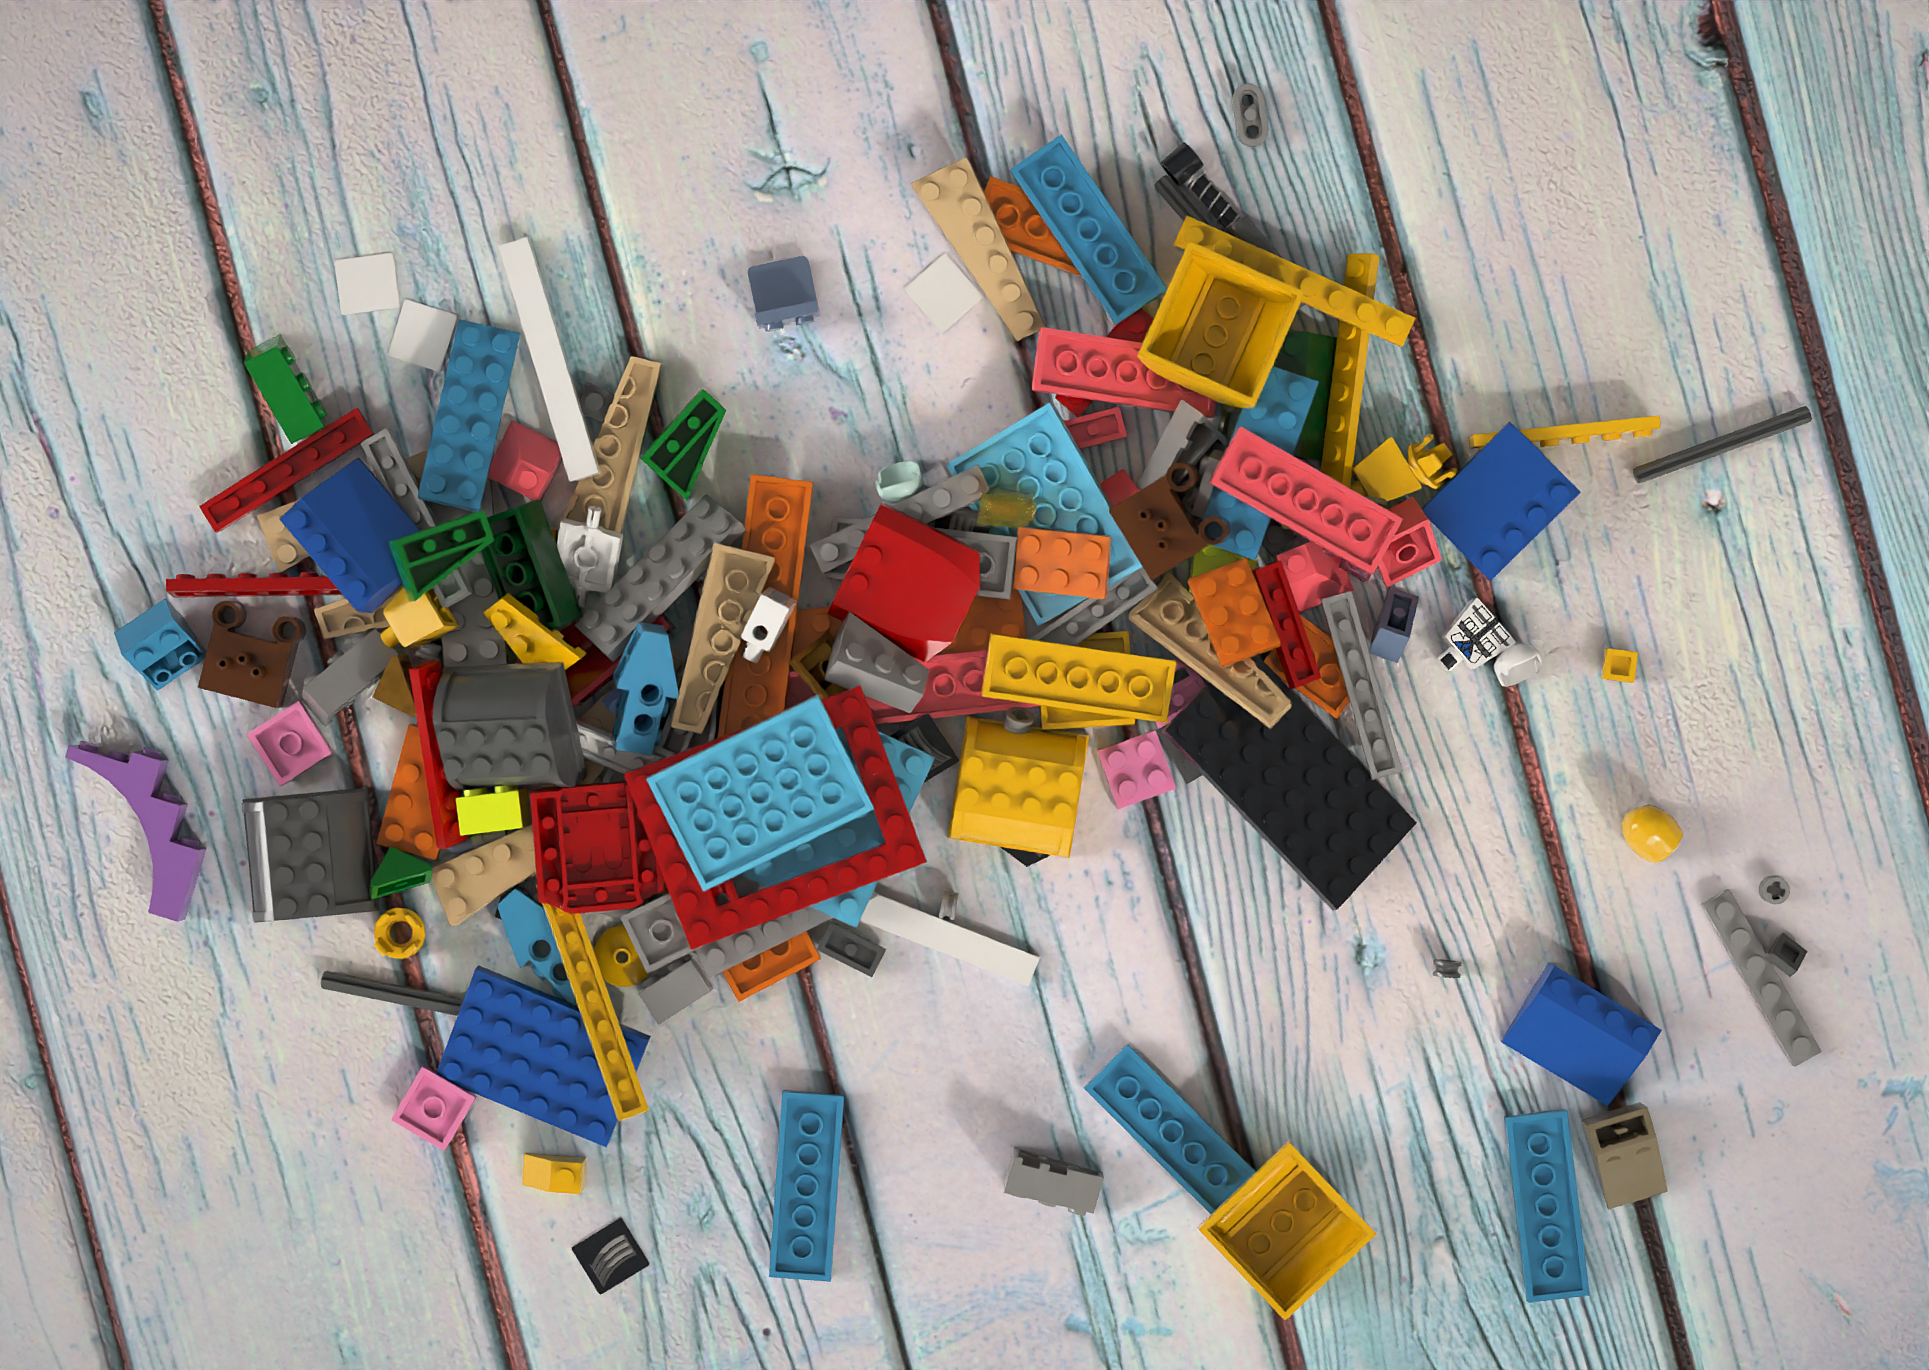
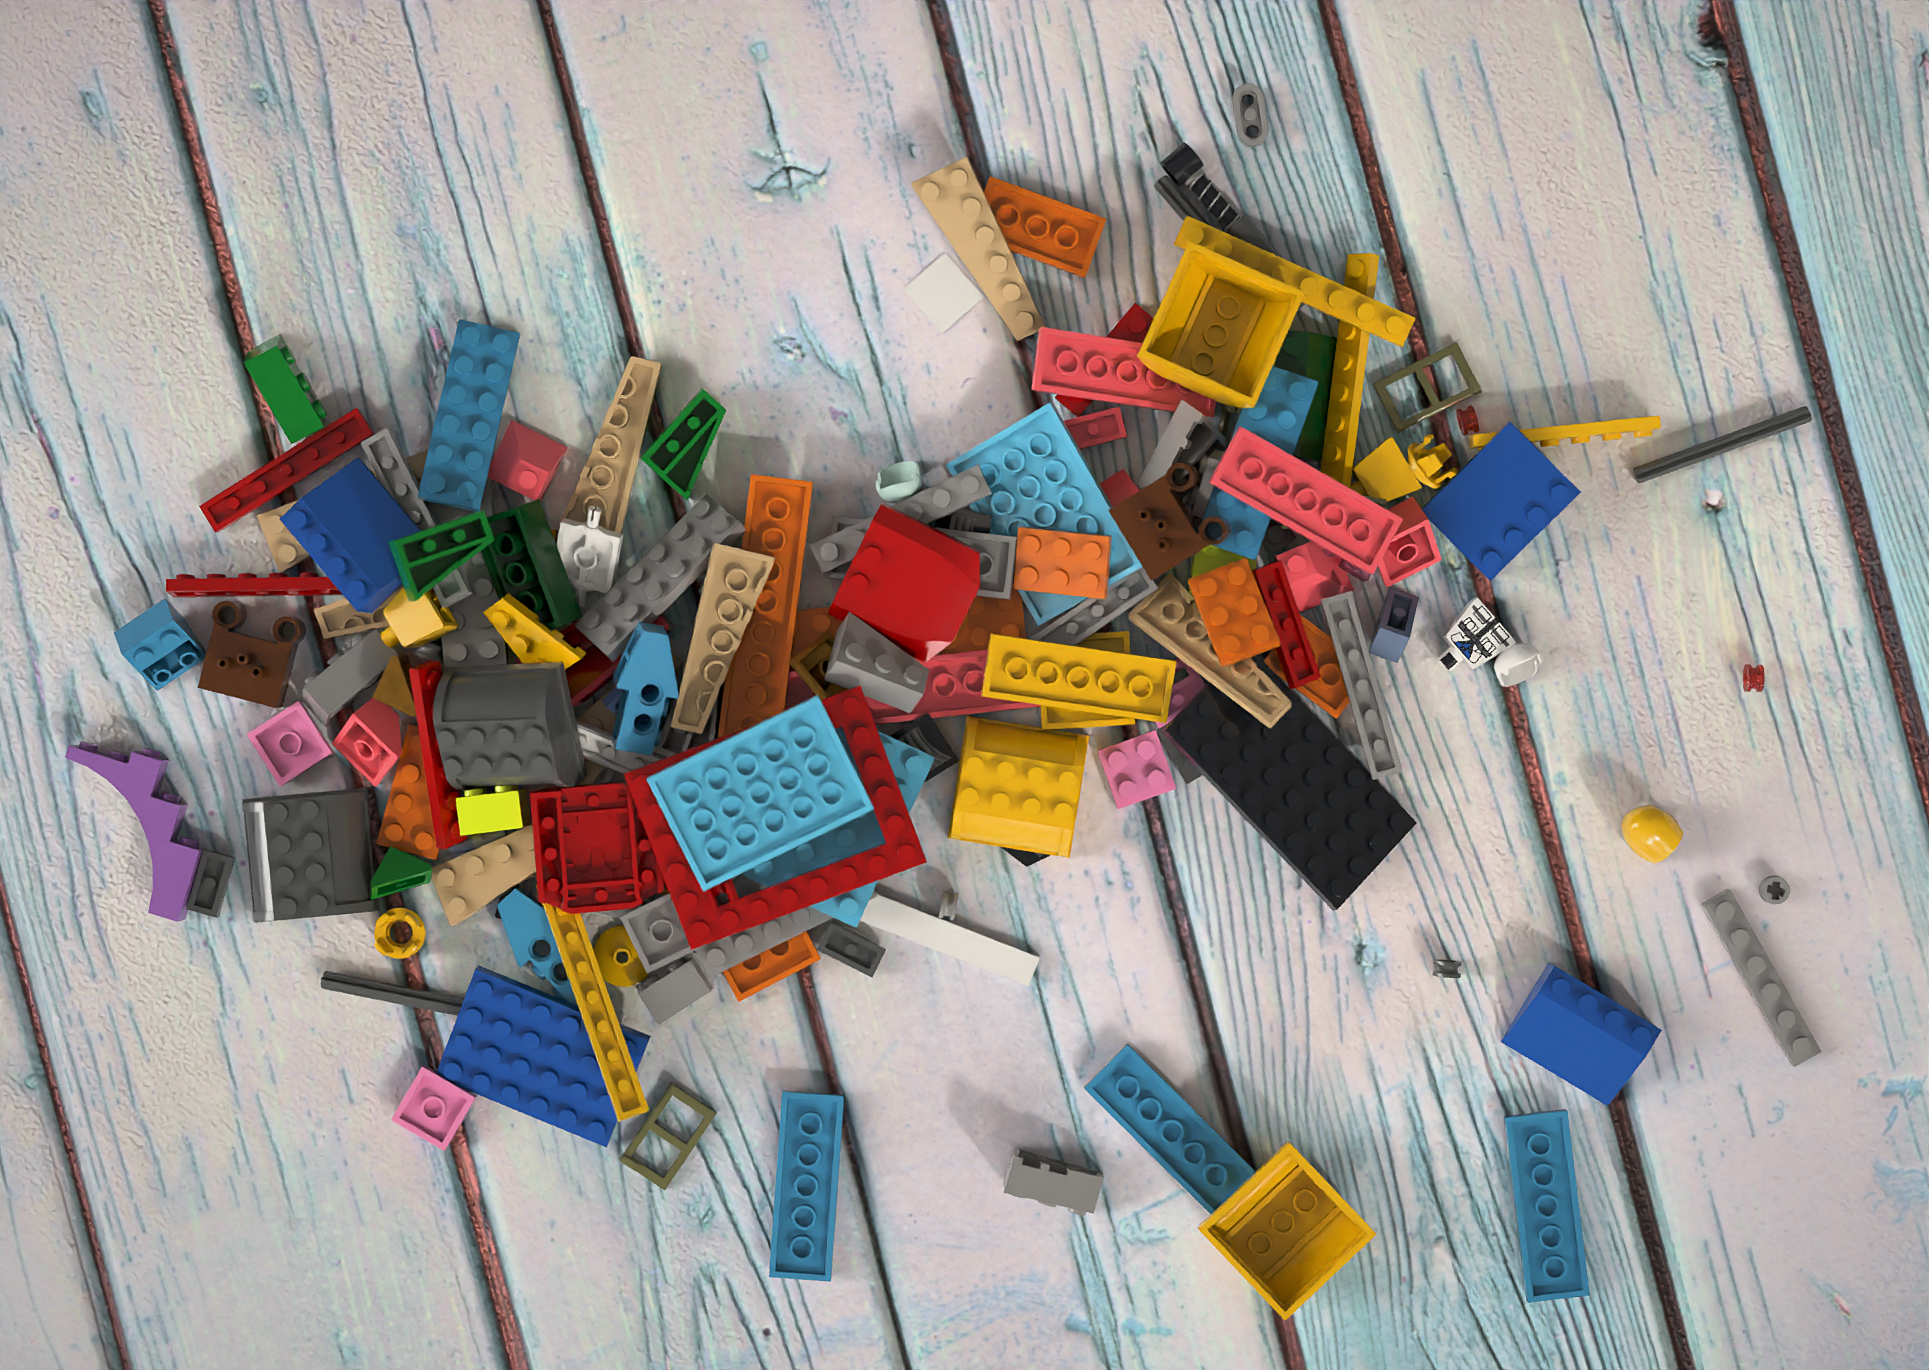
(211, 883): none -> dark grey plate
(367, 283): white sticker -> none
(371, 740): none -> coral slope
(422, 335): white sticker -> none
(549, 359): white tile -> none
(554, 1173): yellow slope -> none
(595, 402): dark grey plate -> none
(610, 1256): black sticker -> none
(672, 1090): none -> olive window
(771, 612): white torso -> none
(783, 293): sand blue bracket -> none
(1006, 508): clear yellow slope -> none
(1018, 720): light grey bush -> none
(1088, 230): dark azure plate -> none
(1417, 368): none -> olive window
(1467, 420): none -> clear red bush
(1619, 665): yellow plate -> none
(1625, 1154): dark tan slope -> none
(1753, 678): none -> clear red bush
(1786, 954): dark grey plate -> none

